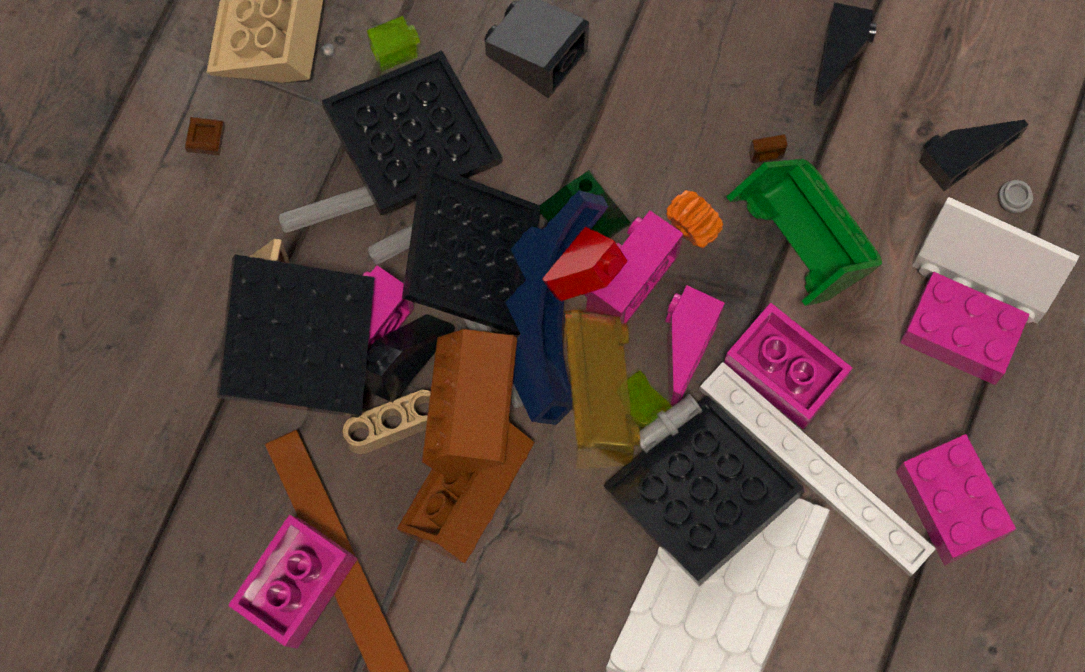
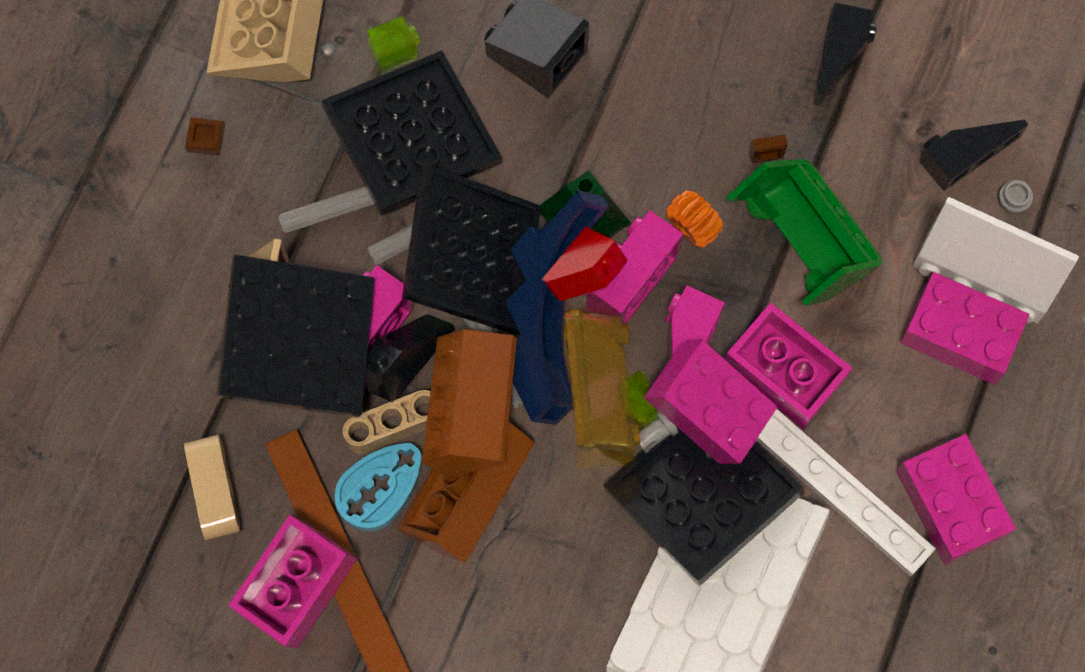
(212, 487): none -> tan beam
(361, 477): none -> medium azure piece
(711, 402): none -> dark pink brick

